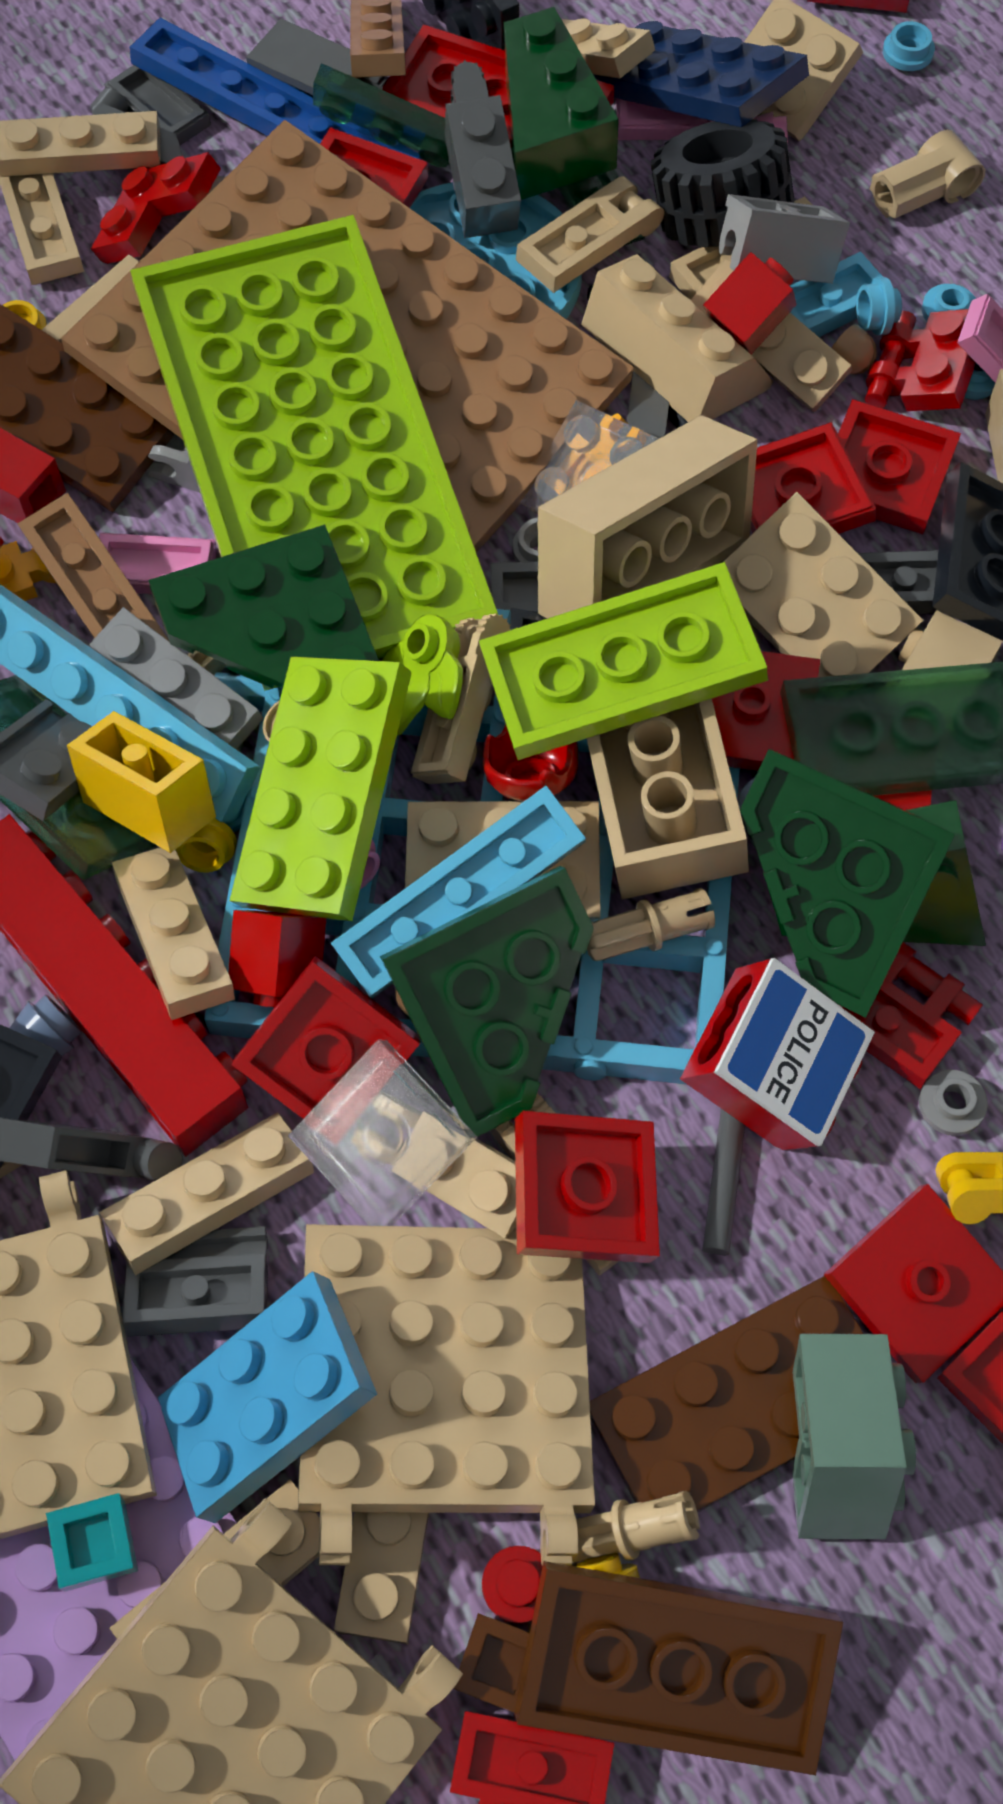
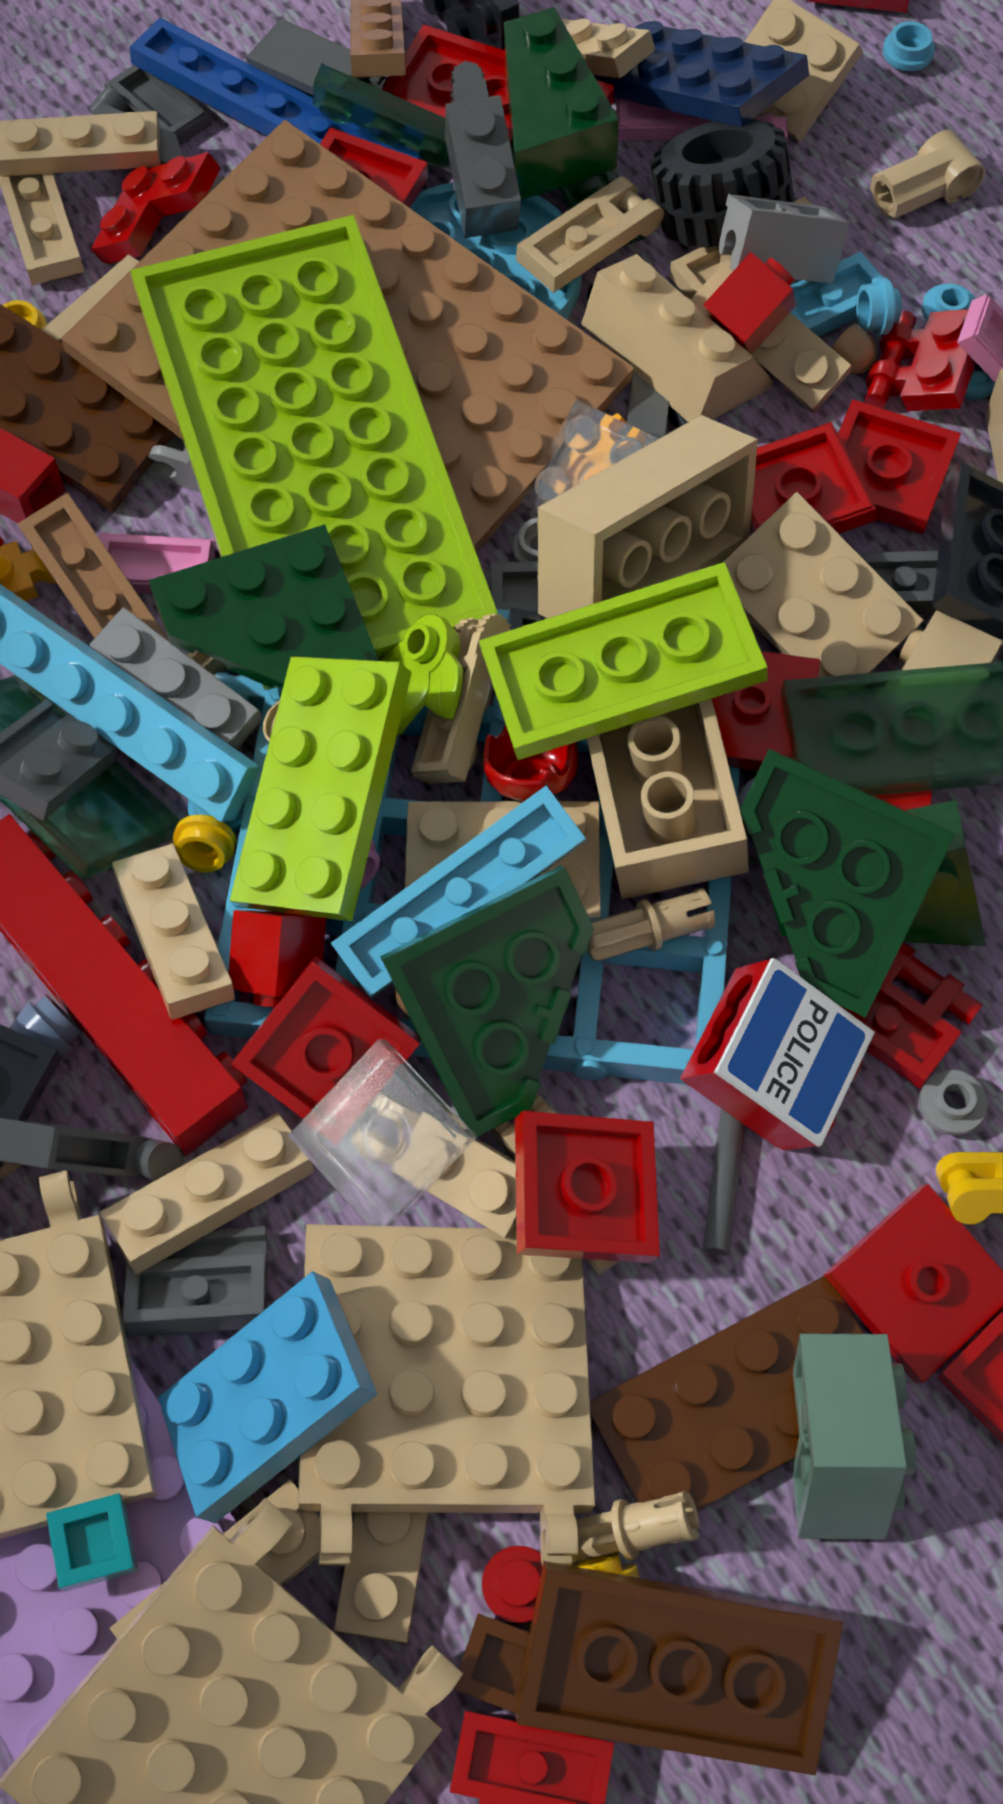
(142, 781): yellow brick -> none

